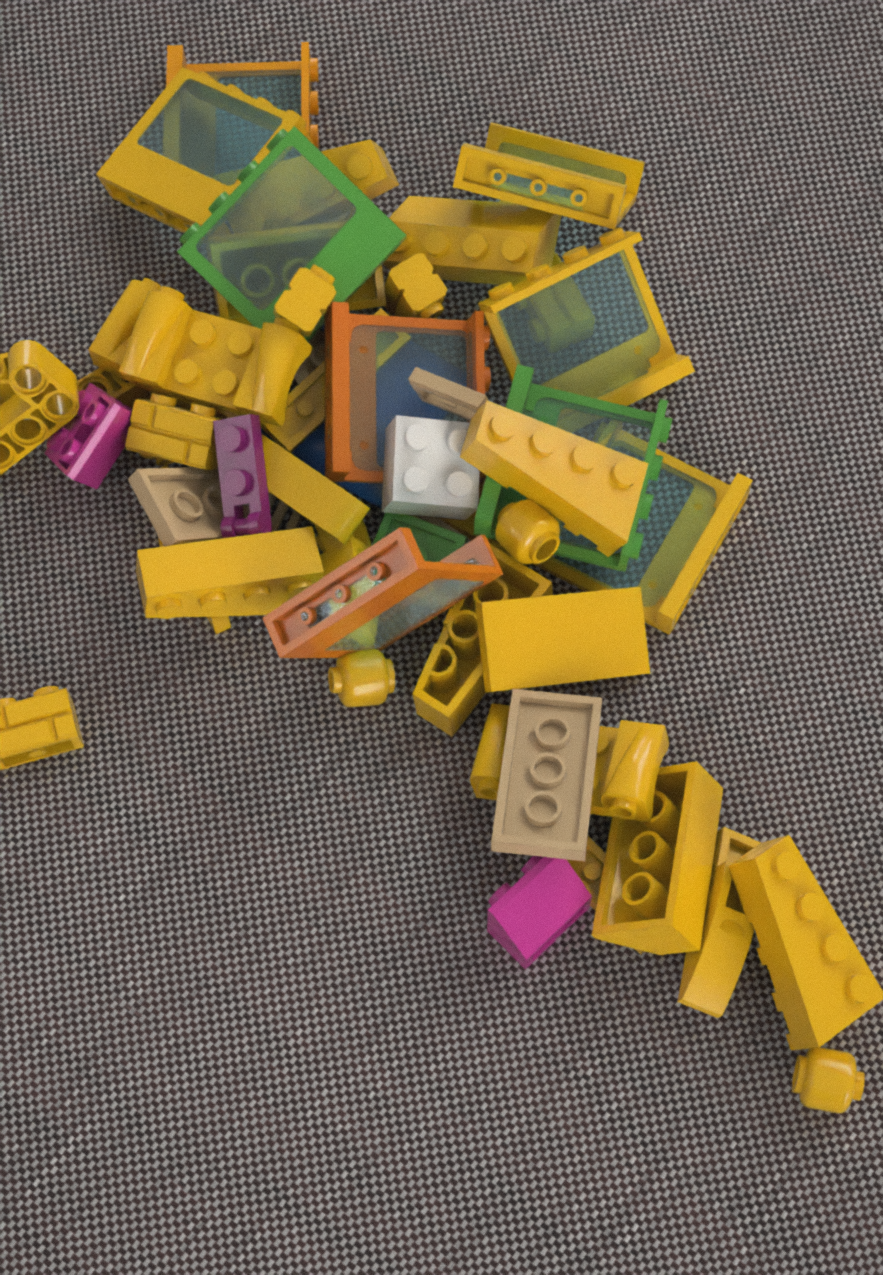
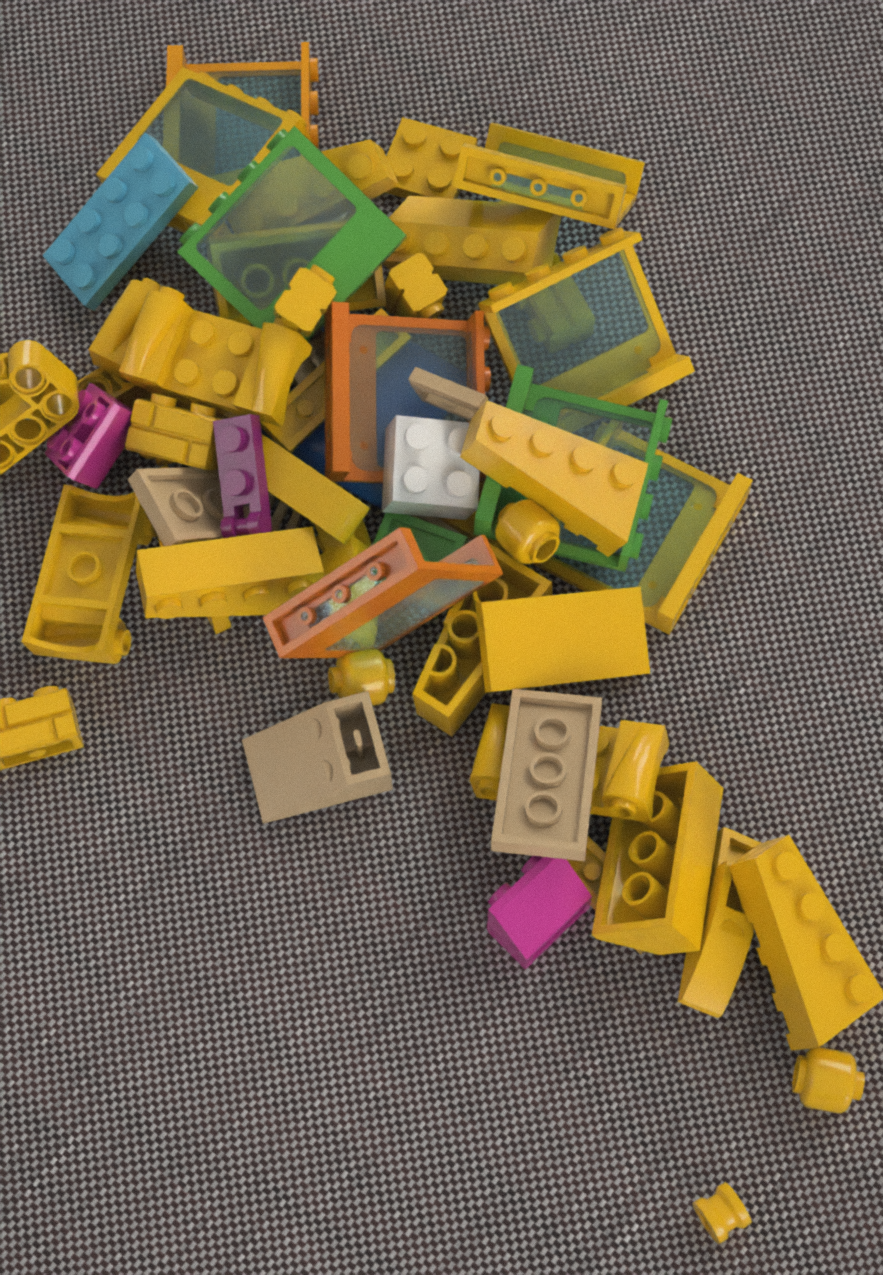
(86, 577): none -> yellow piece
(120, 221): none -> medium azure plate
(318, 759): none -> tan slope
(425, 159): none -> yellow plate
(722, 1213): none -> yellow wheel

